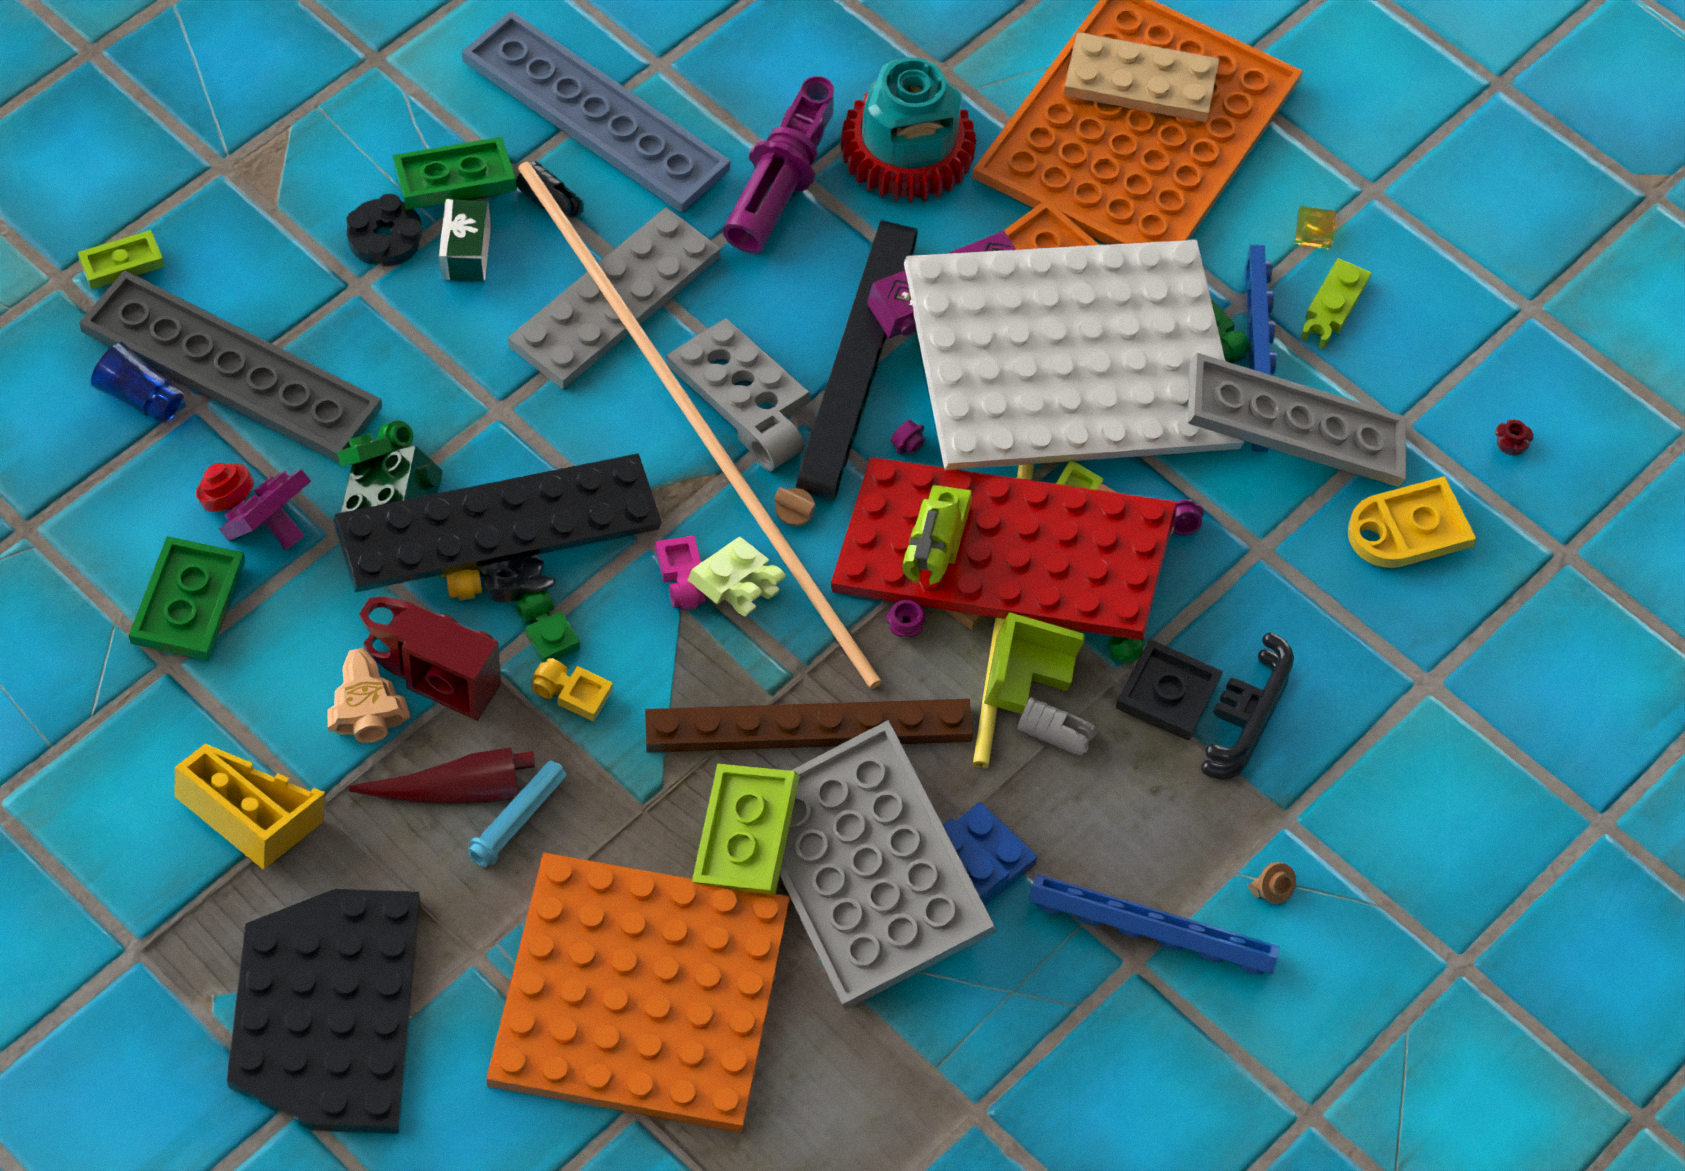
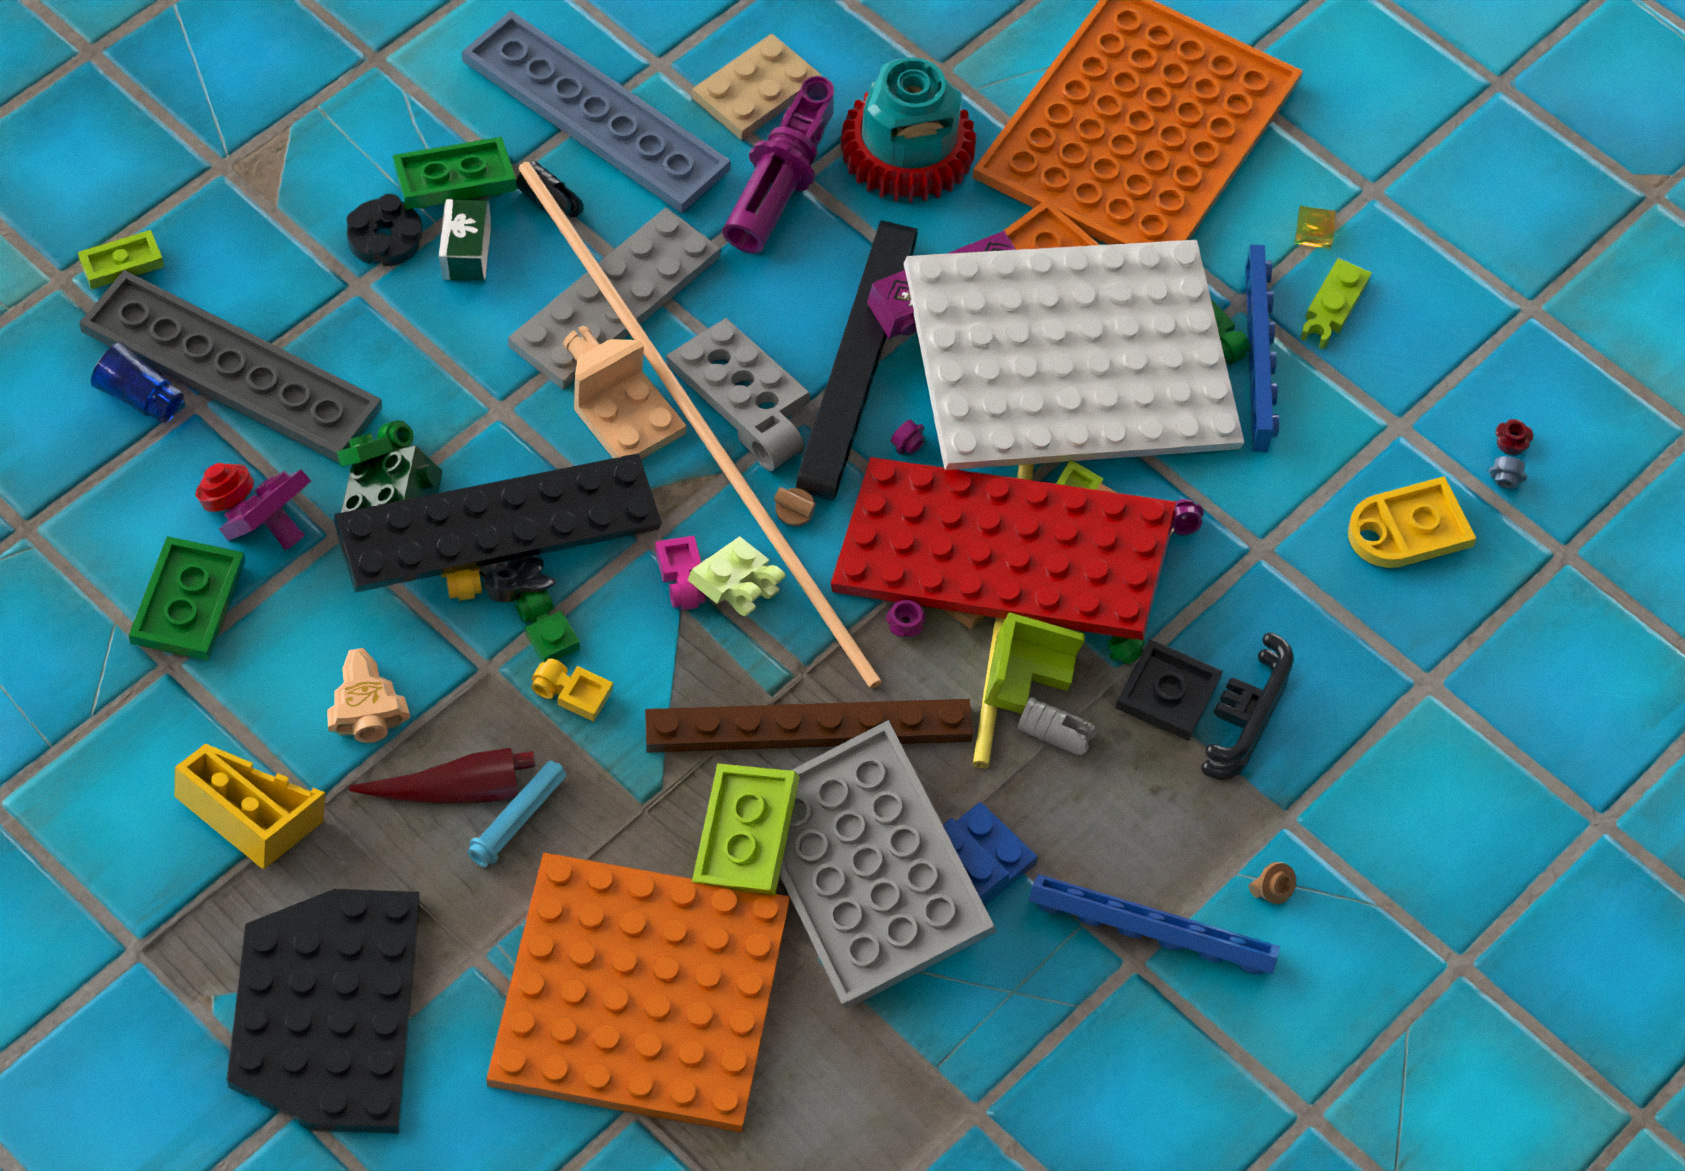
(435, 655): dark red brick -> none
(618, 397): none -> light nougat plate
(754, 86): none -> tan plate
(937, 533): lime plate -> none
(1141, 77): tan plate -> none
(1297, 420): light grey plate -> none
(1508, 472): none -> sand blue plate

